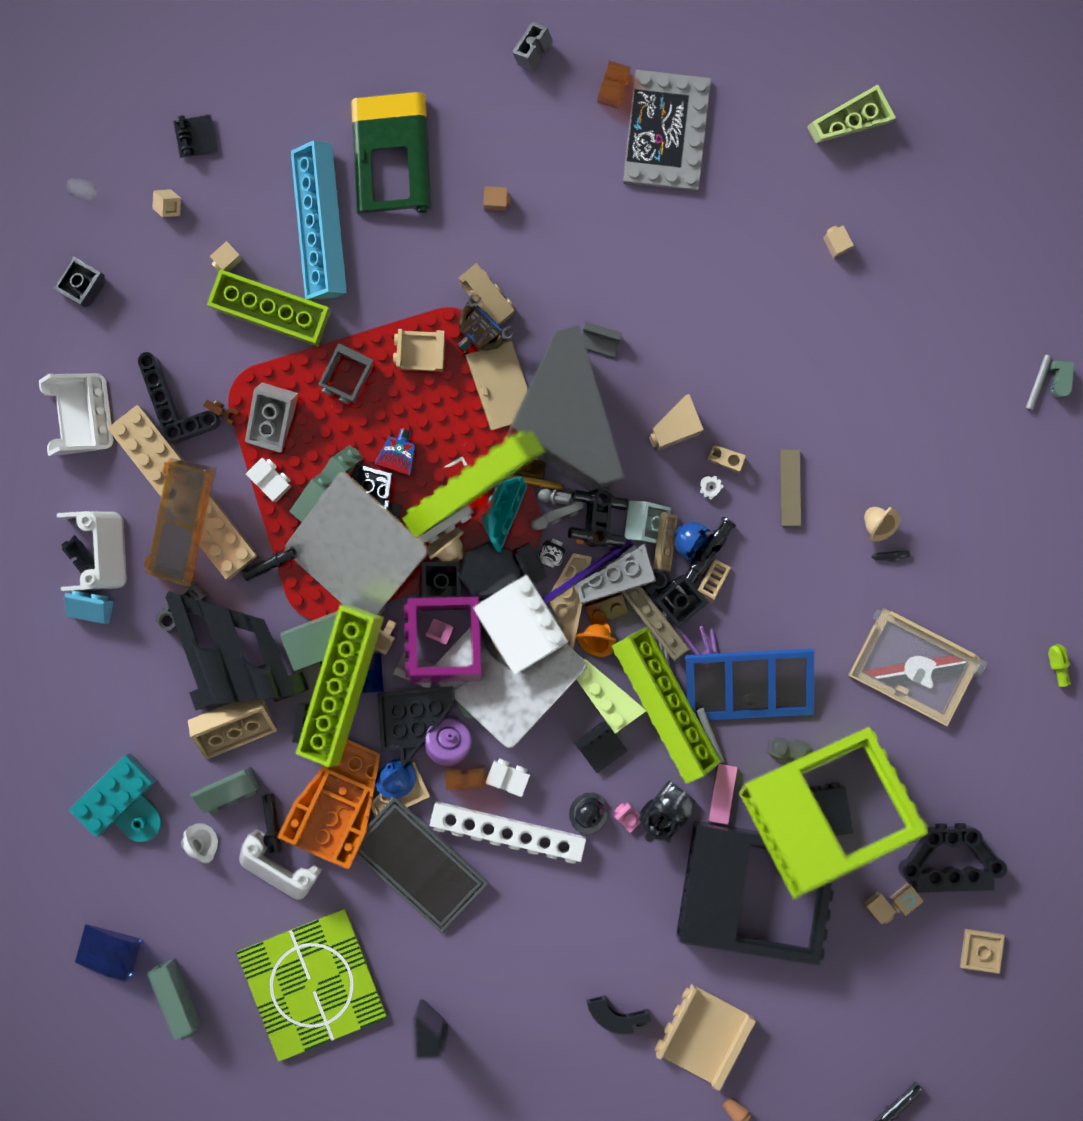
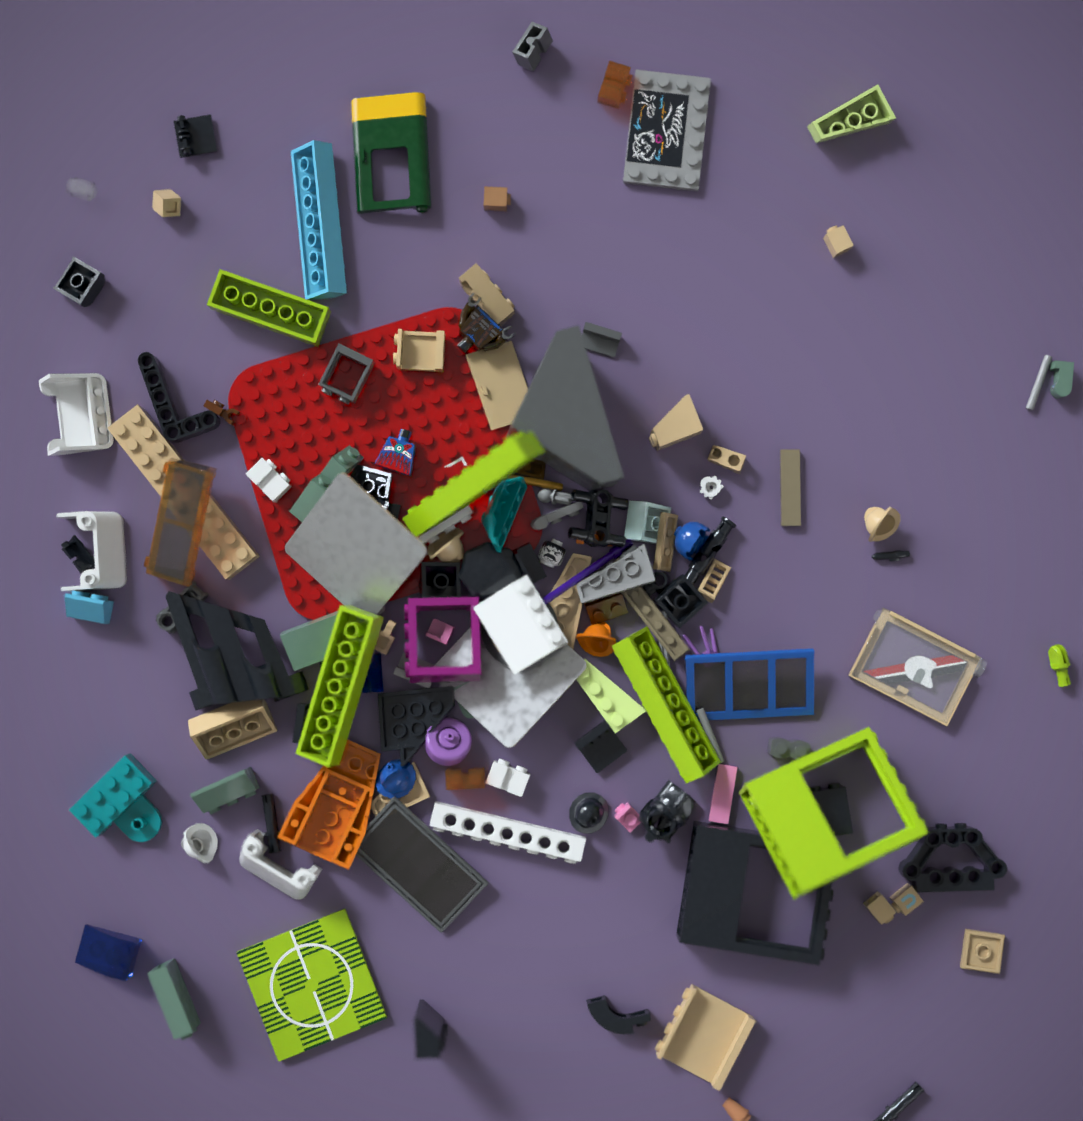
(225, 258): tan brick -> none
(270, 416): light grey slope -> none
(276, 560): black pin -> none

